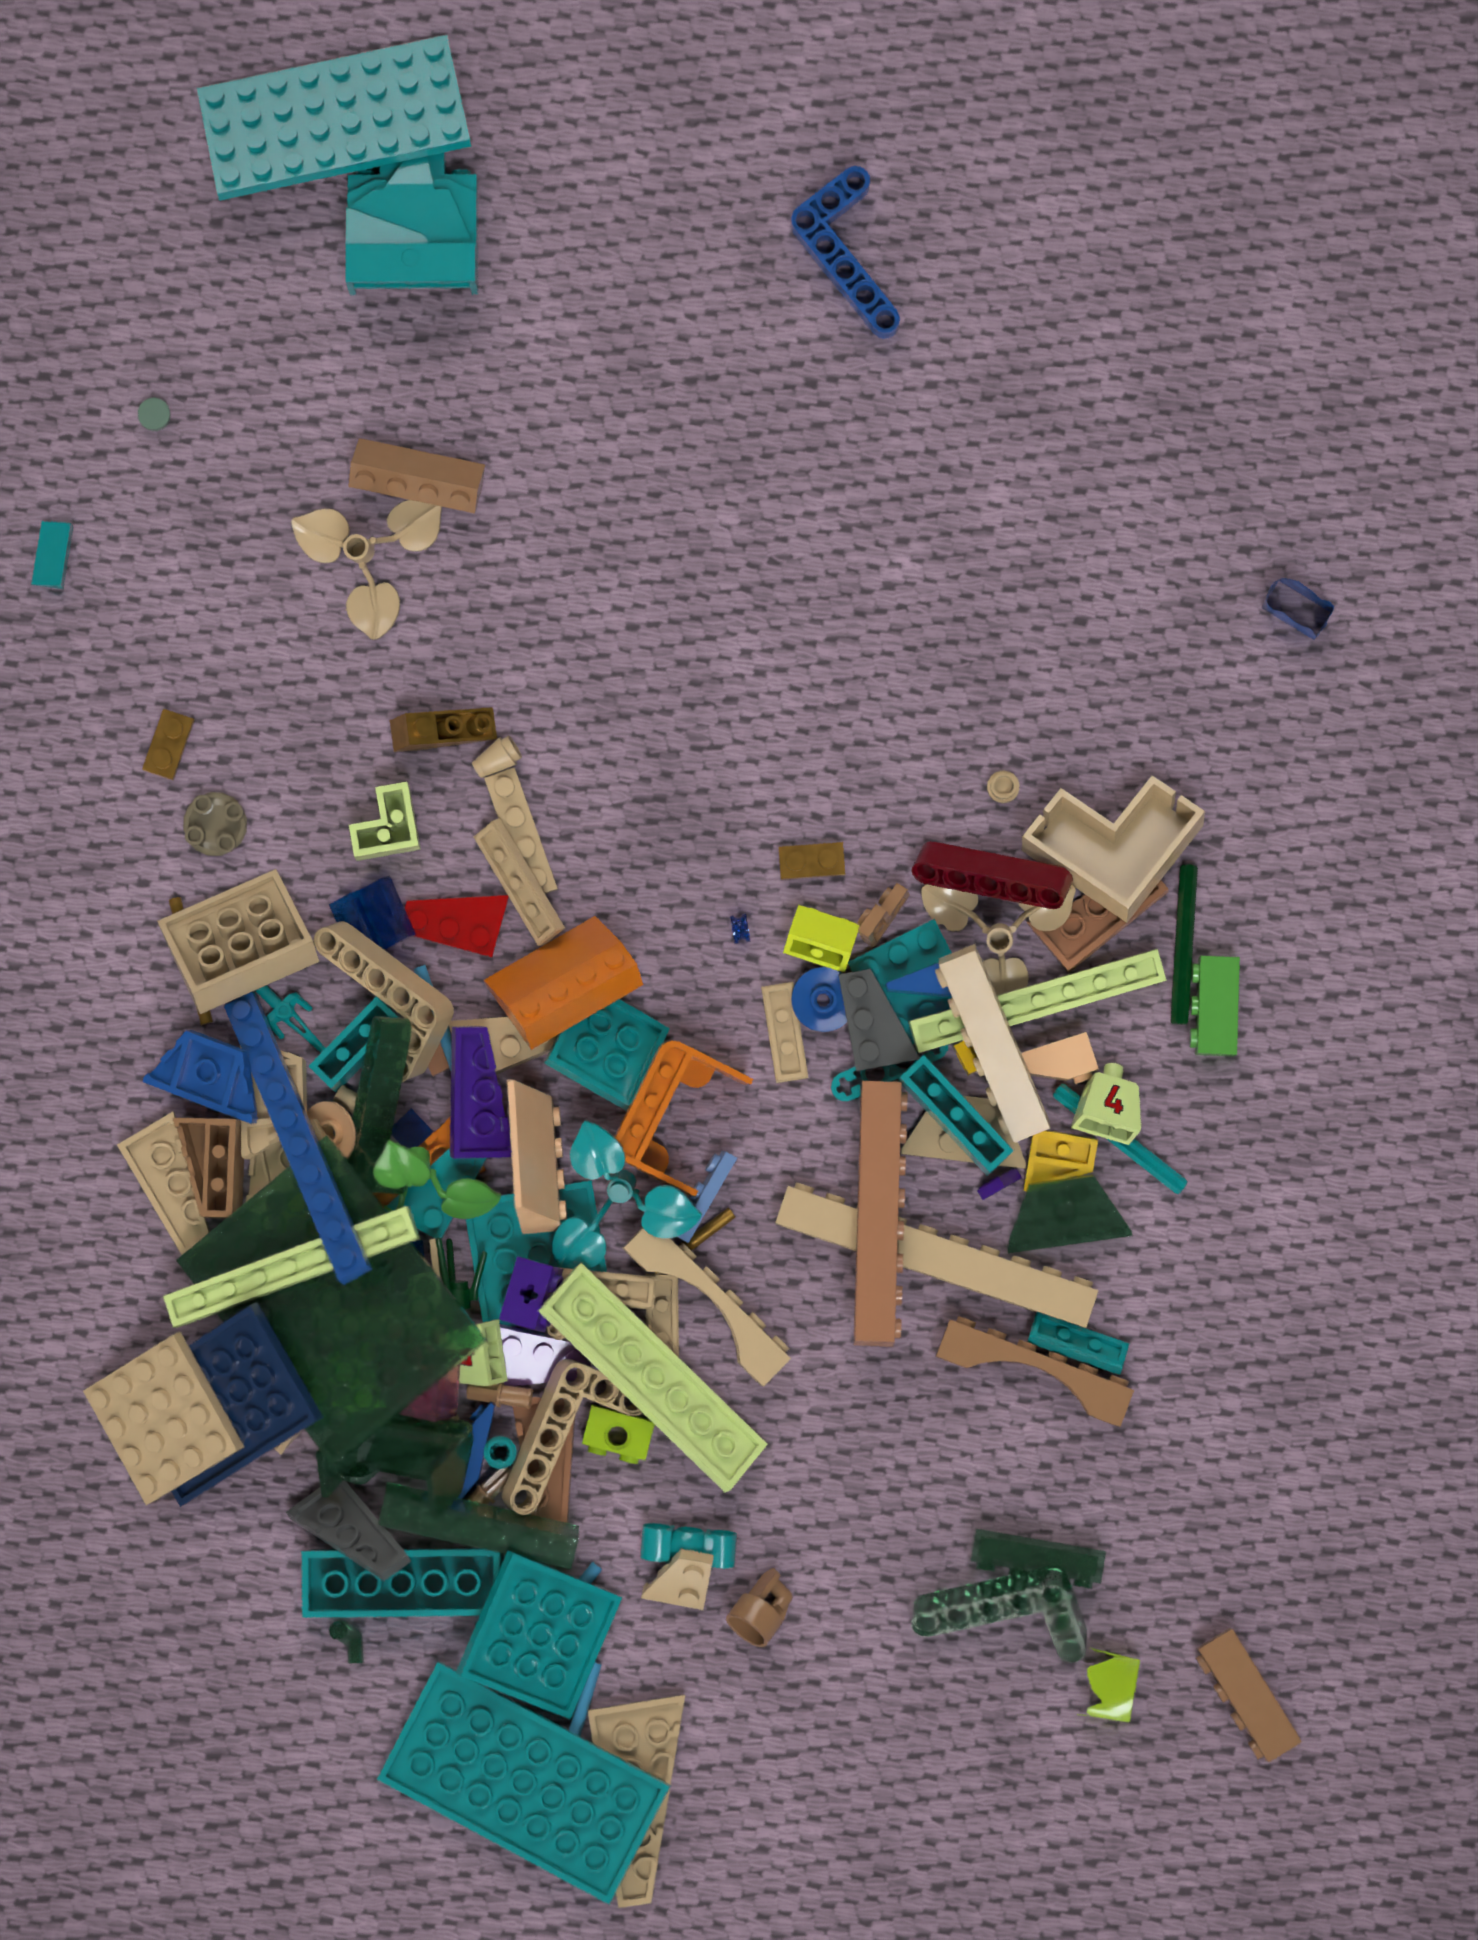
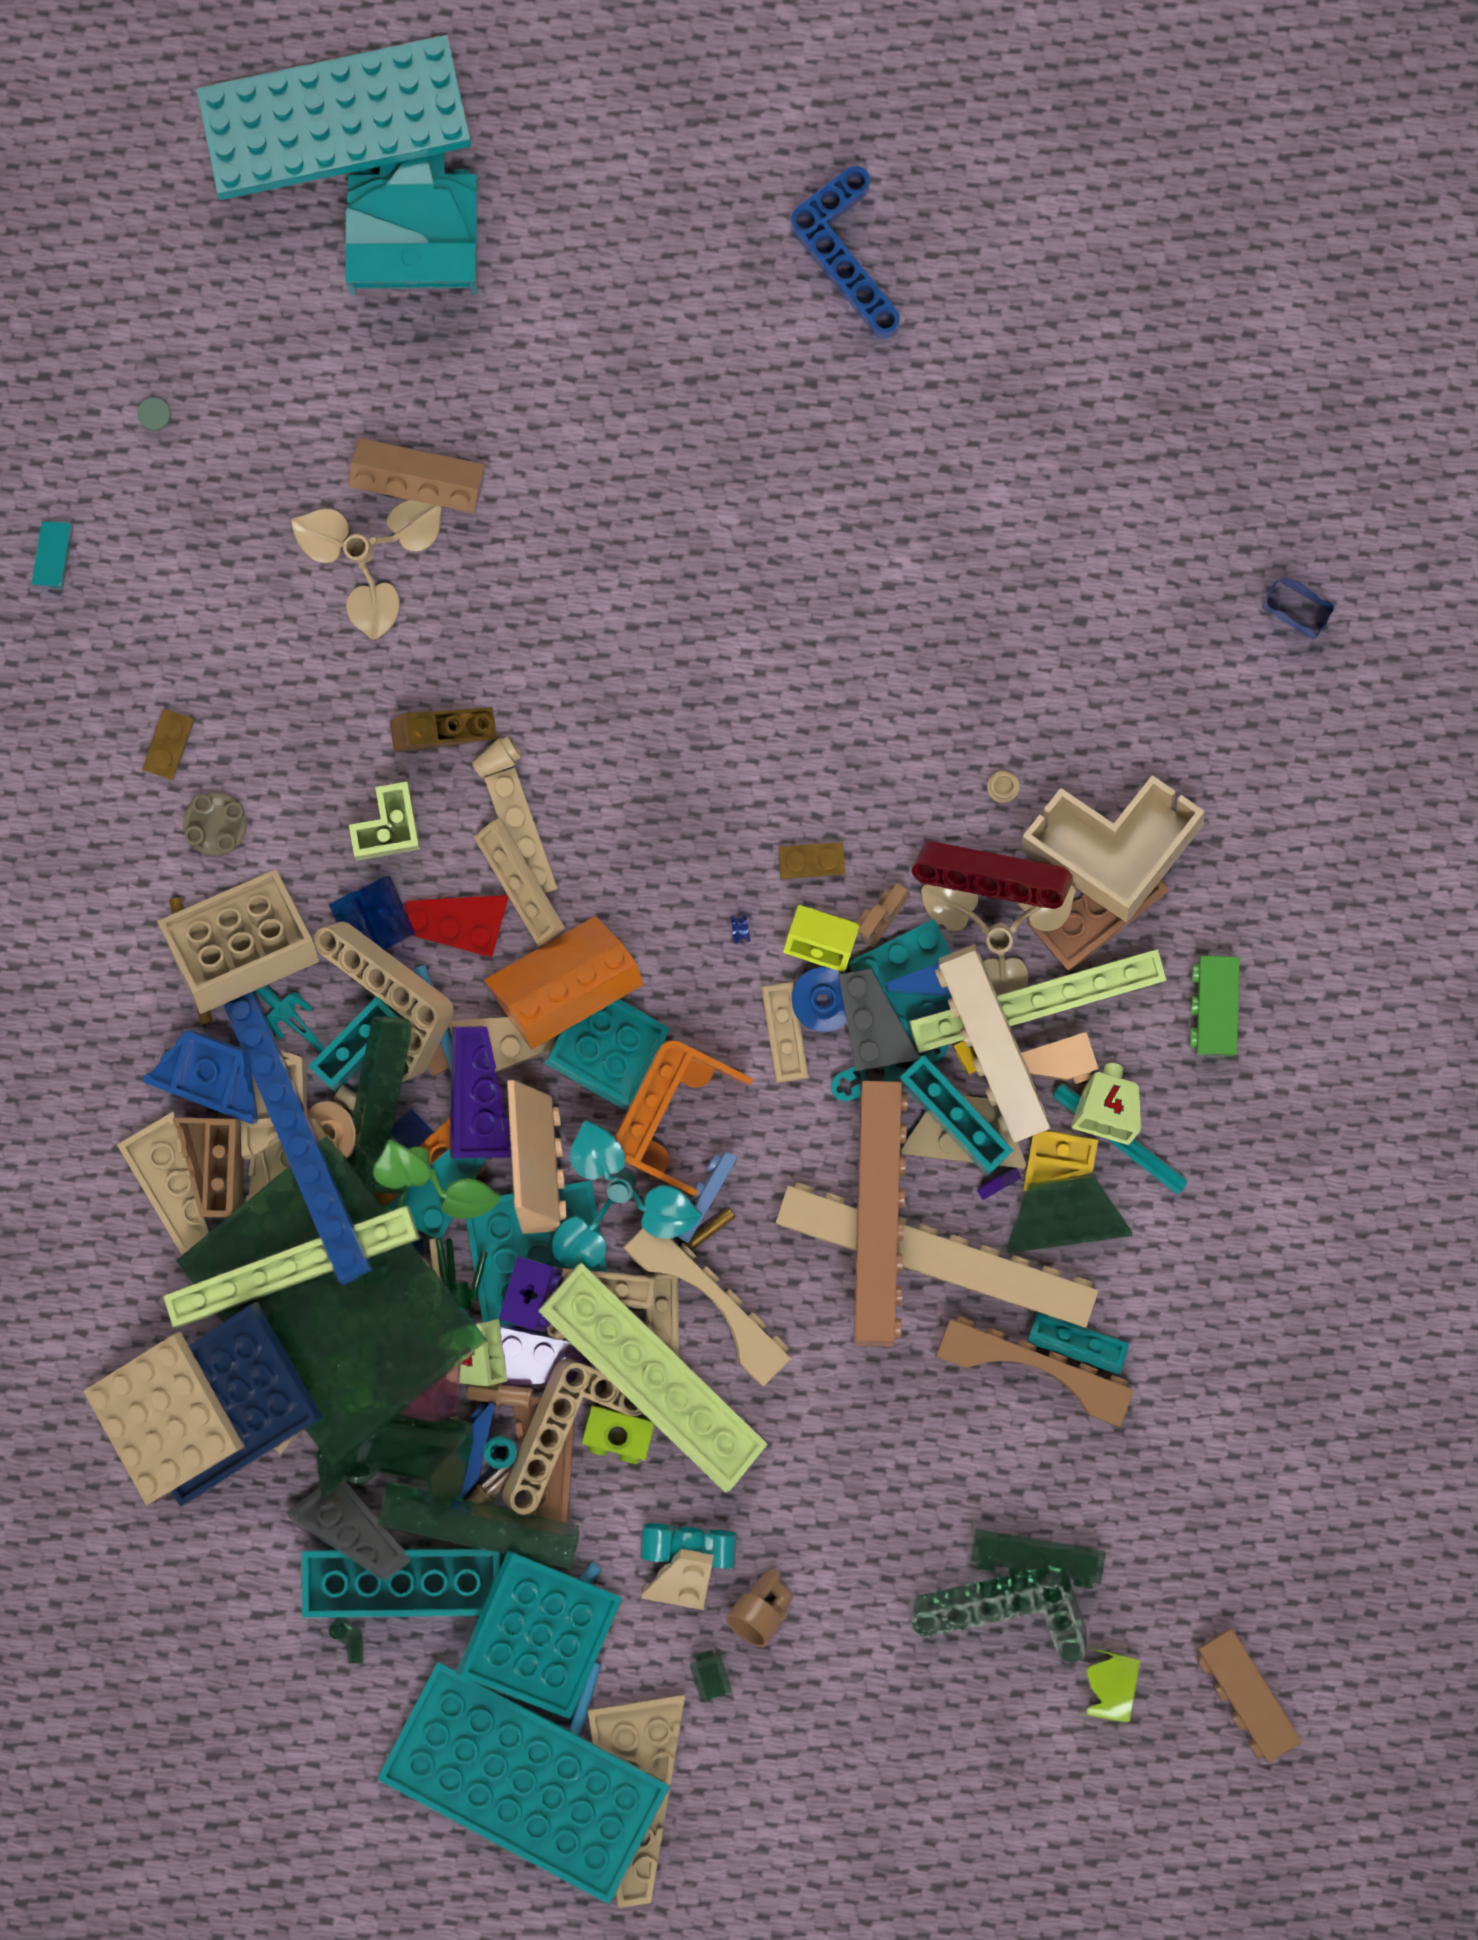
(710, 1675): none -> clear green brick
(1184, 944): dark green axle -> none

